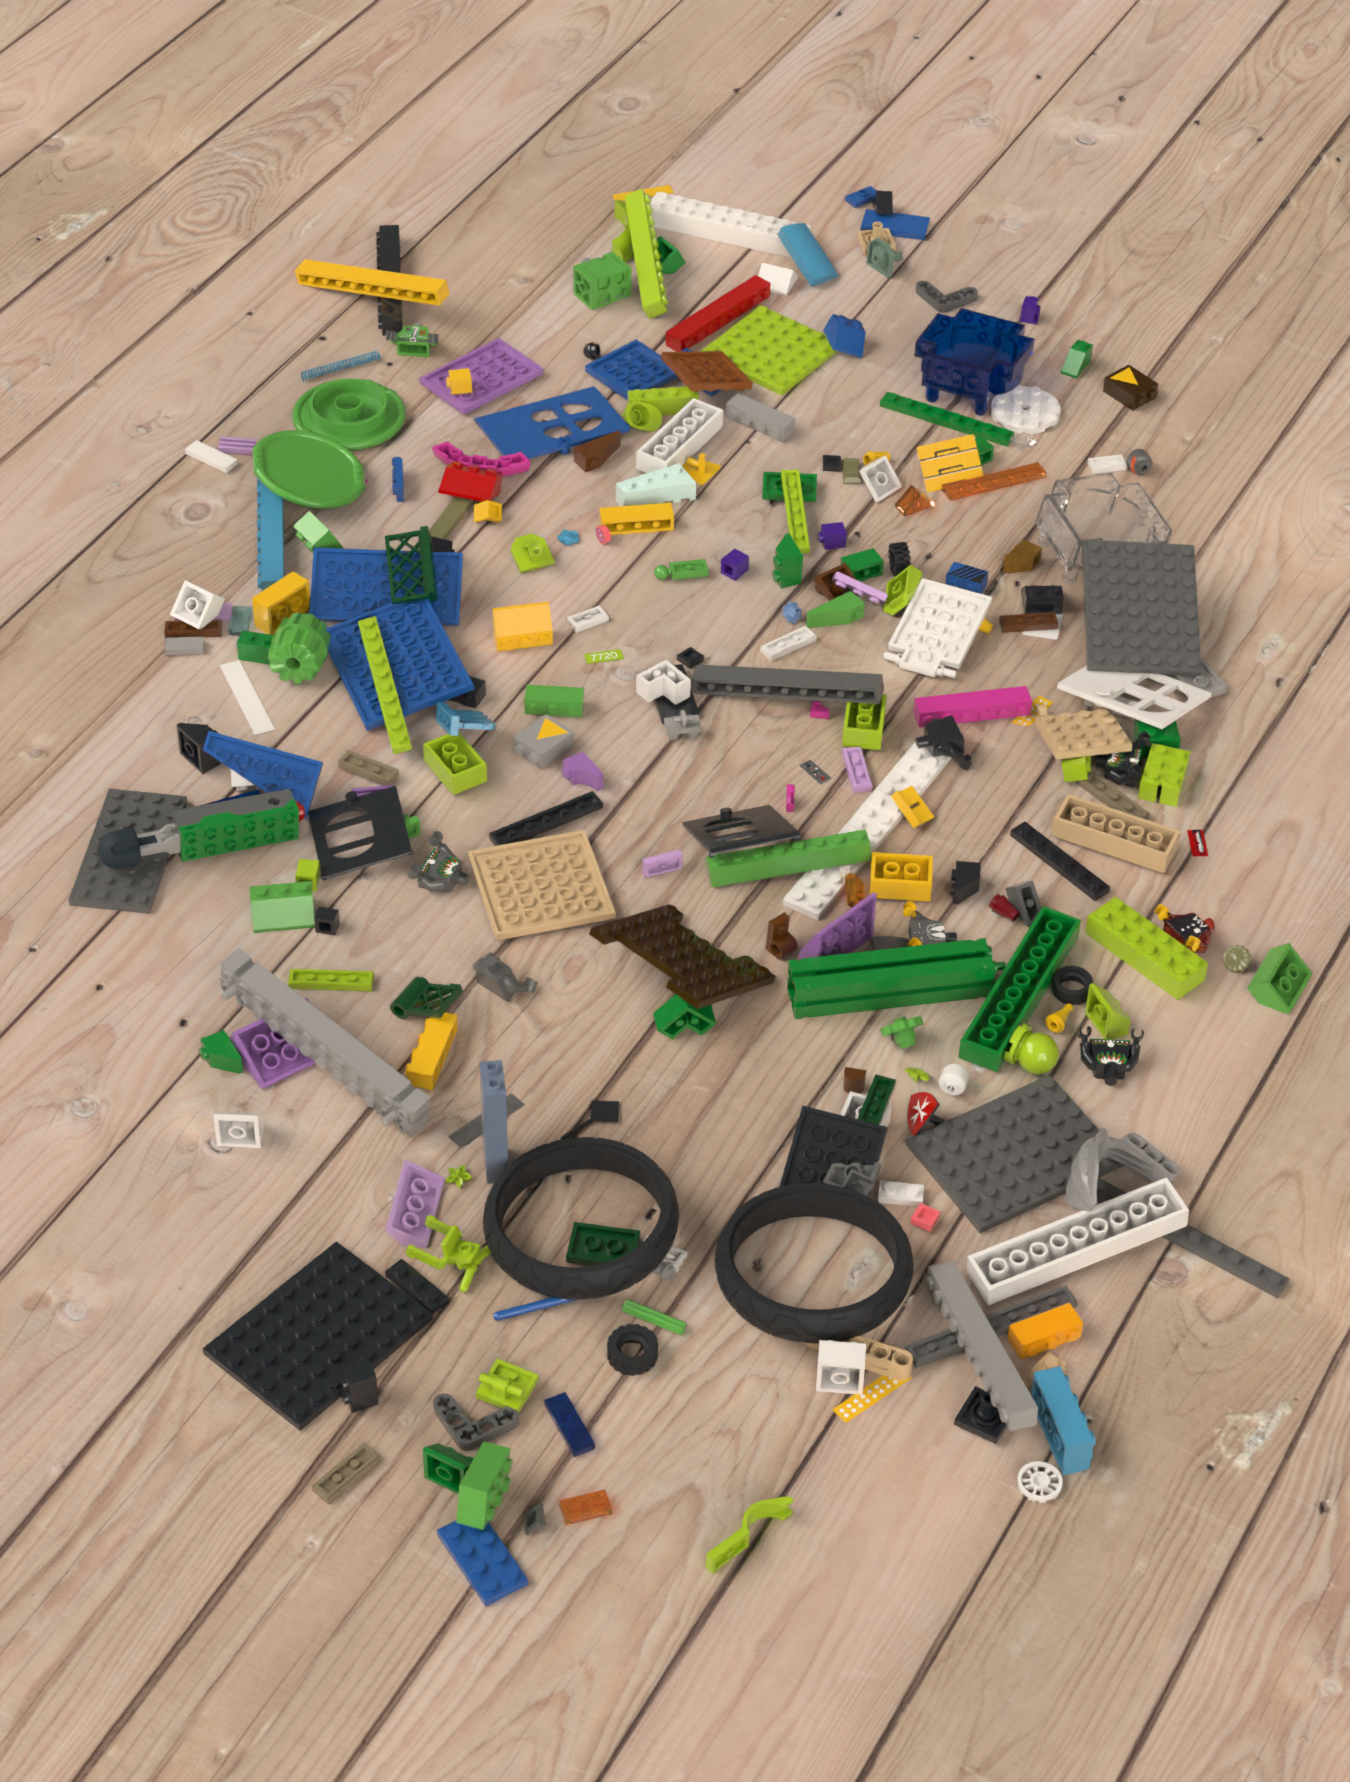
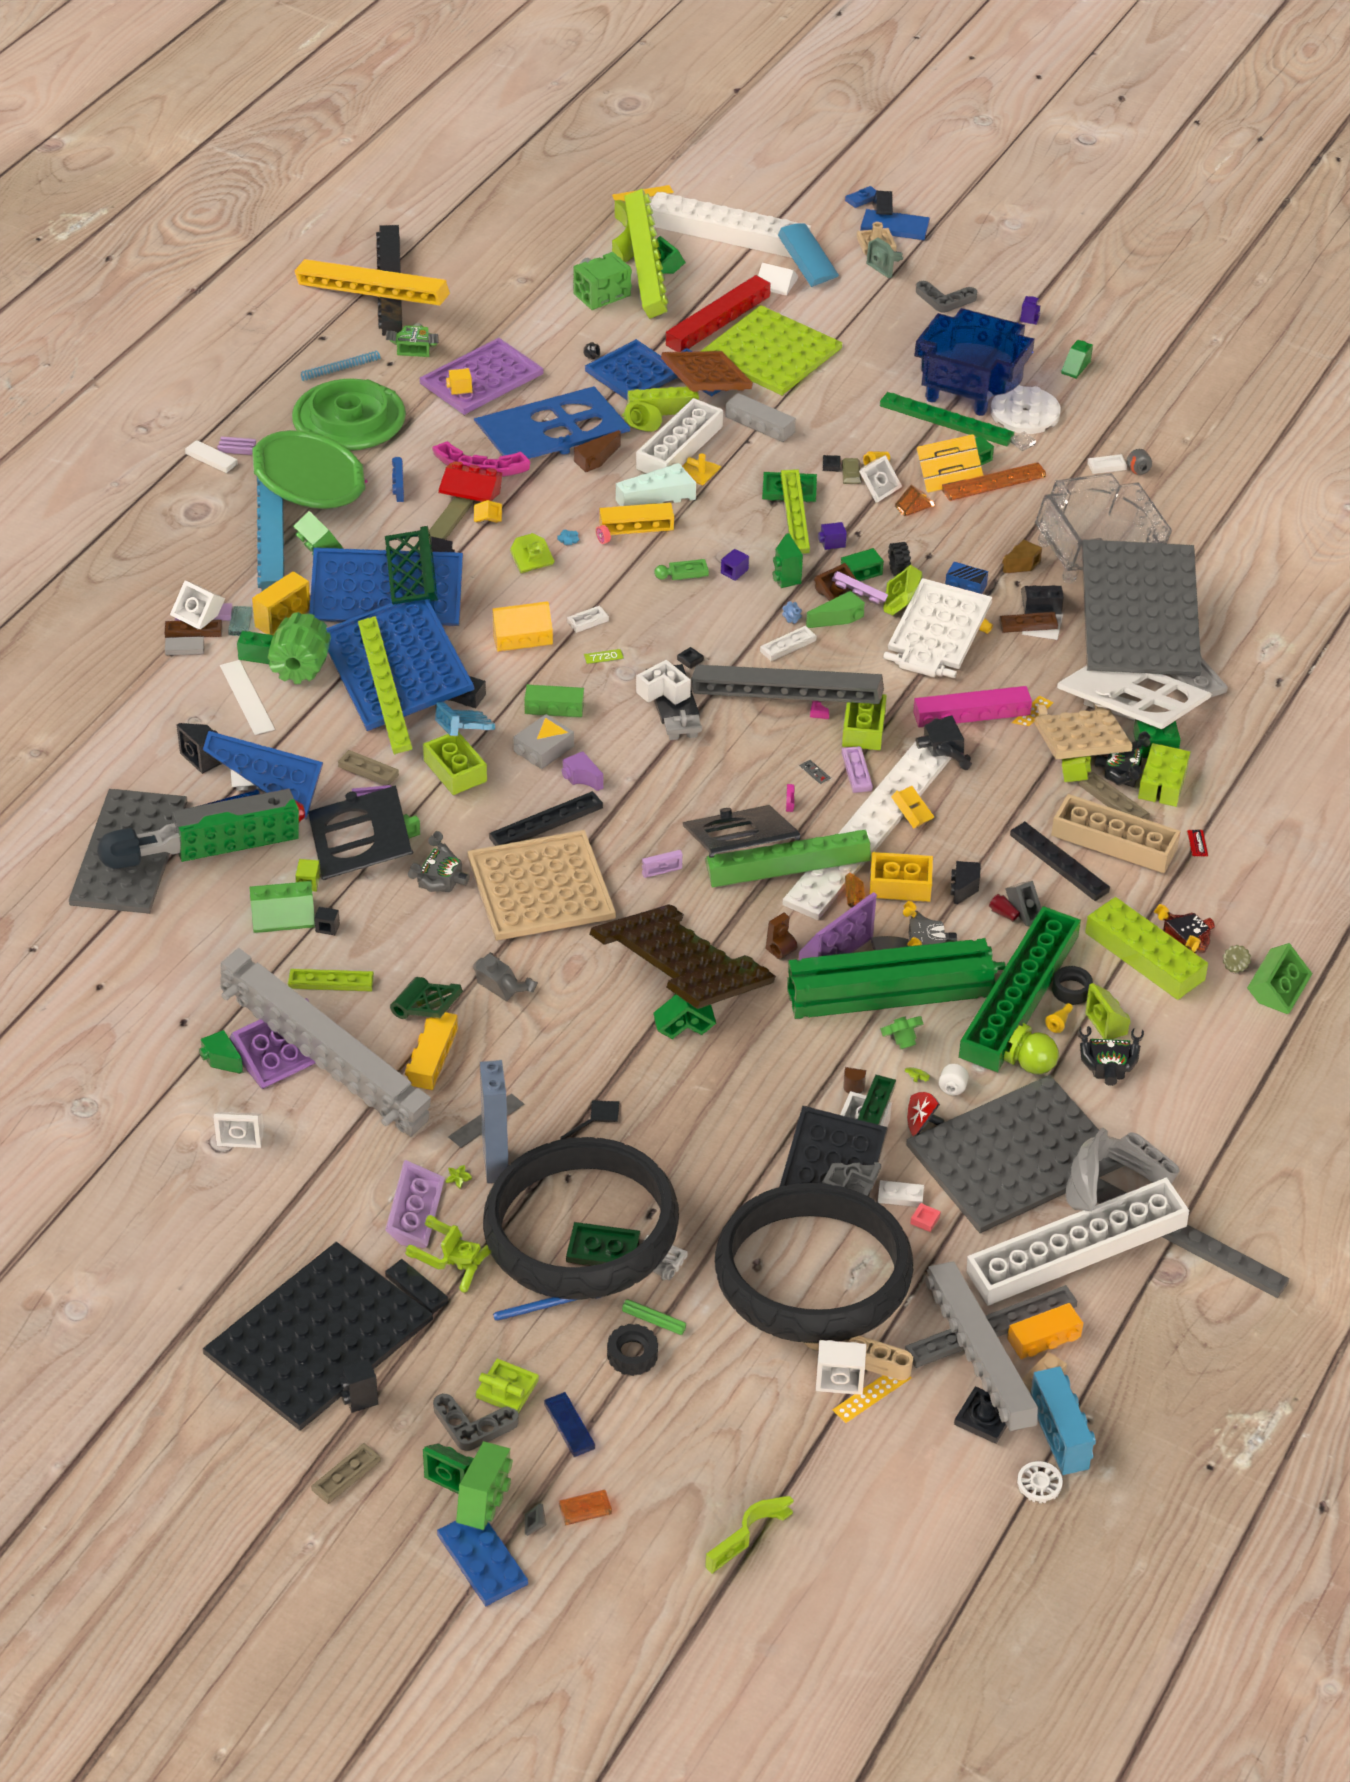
(845, 335): blue slope -> none
(1130, 387): dark brown brick -> none

